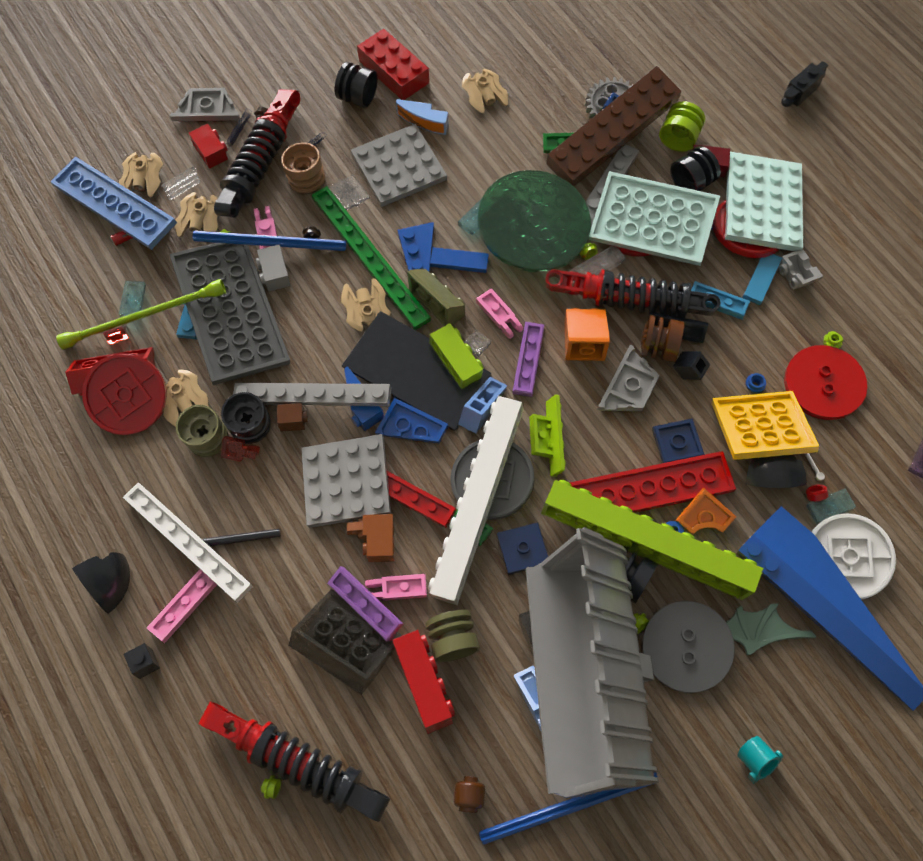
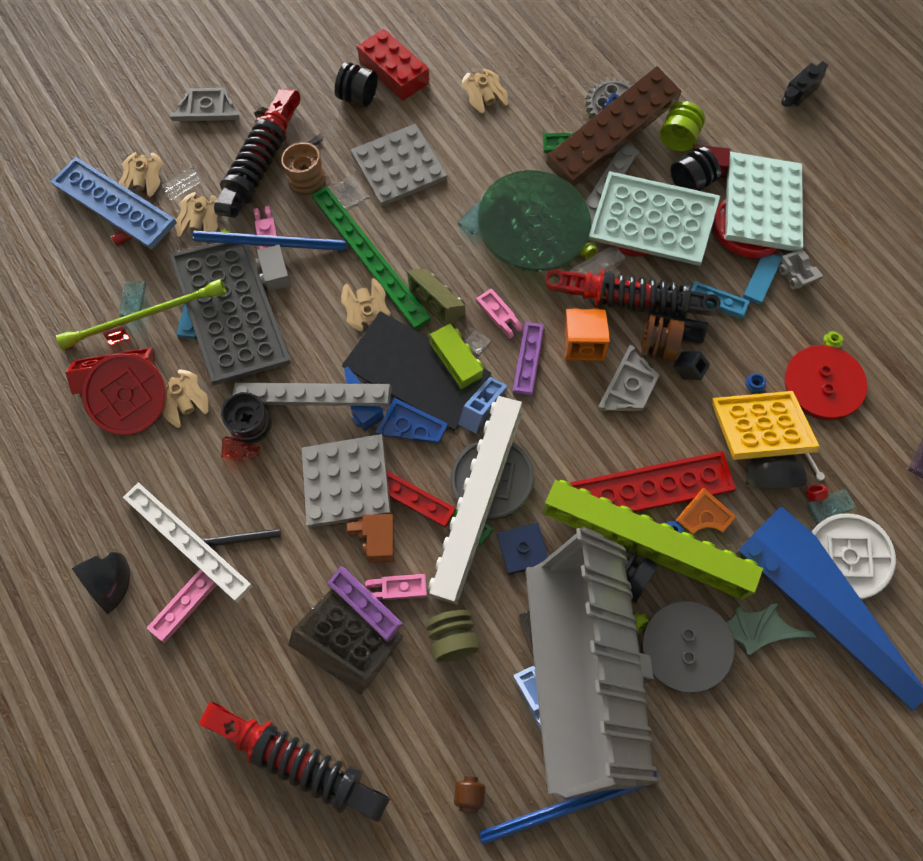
(141, 661): black brick -> none
(193, 428): olive wheel -> none
(208, 145): red brick -> none
(232, 137): dark blue piece -> none
(271, 787): lime plate -> none
(291, 417): reddish brown brick -> none
(311, 232): dark brown plate -> none
(417, 245): blue wing -> none
(421, 677): red brick -> none
(423, 116): light blue slope -> none
(459, 260): blue tile -> none
(547, 435): lime bracket -> none
(677, 440): dark blue plate -> none
(759, 758): teal piece -> none

